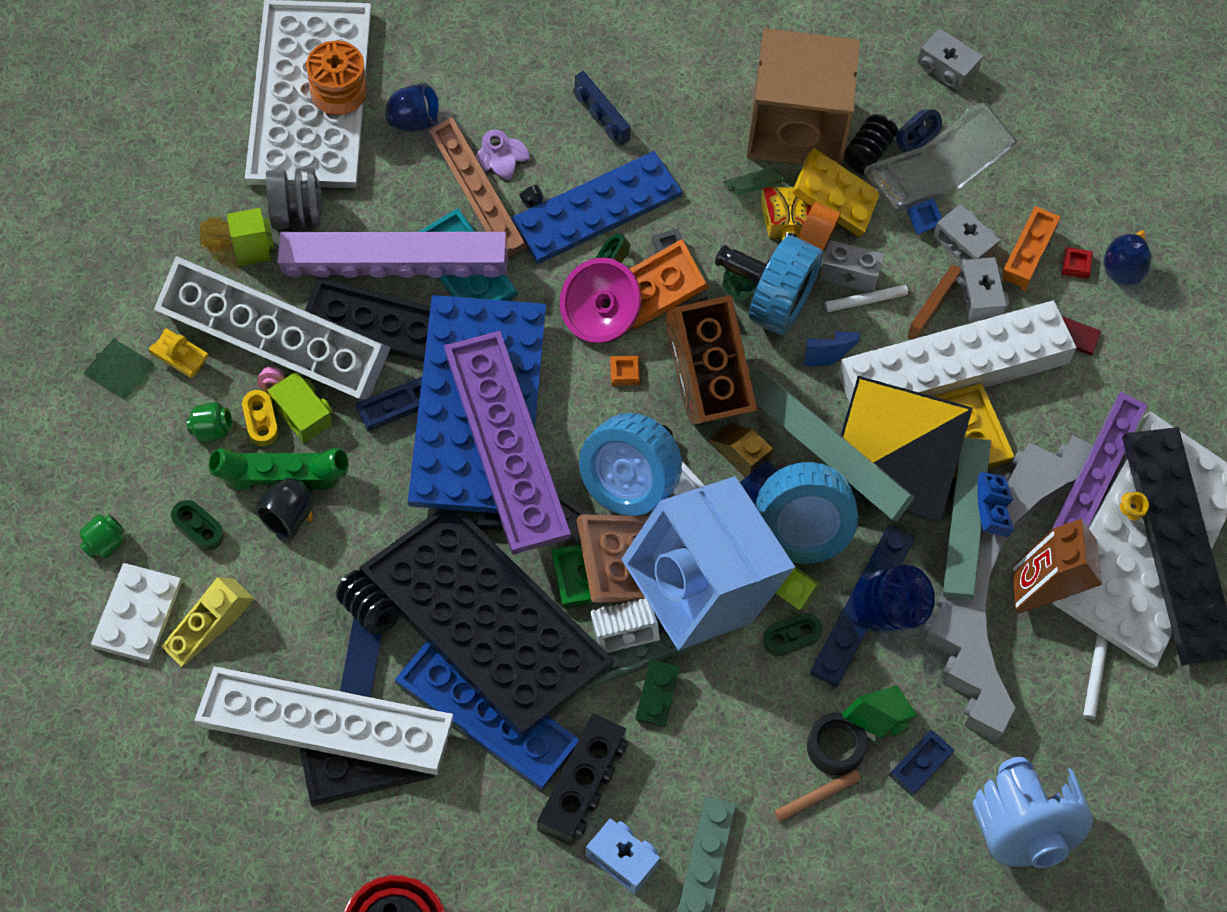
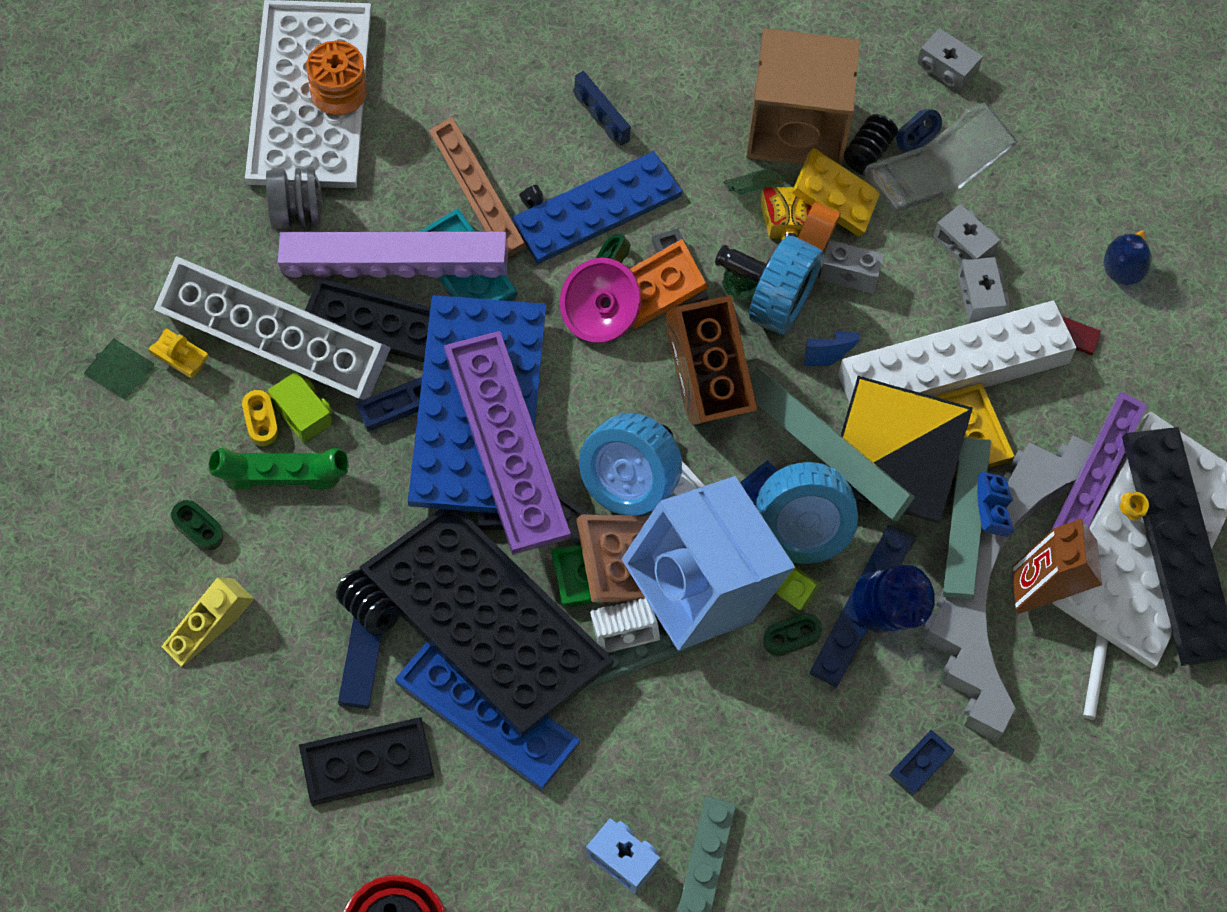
(101, 536): green head -> none
(136, 613): white plate -> none
(209, 422): green head -> none
(215, 234): clear yellow gear -> none
(250, 236): lime brick -> none
(270, 377): bright pink plate -> none
(285, 503): black piece -> none
(325, 720): white plate -> none
(408, 109): clear blue piece -> none
(501, 157): lavender plate -> none
(597, 735): black brick -> none
(624, 370): orange tile -> none
(657, 693): dark green plate -> none
(742, 448): pearl gold slope -> none
(817, 795): nougat bar -> none
(826, 764): black tyre -> none
(866, 298): white bar -> none
(882, 712): green slope -> none
(924, 216): blue plate -> none
(934, 302): dark orange tile -> none
(1026, 826): light blue piece -> none
(1030, 247): orange container -> none
(1077, 262): red tile -> none

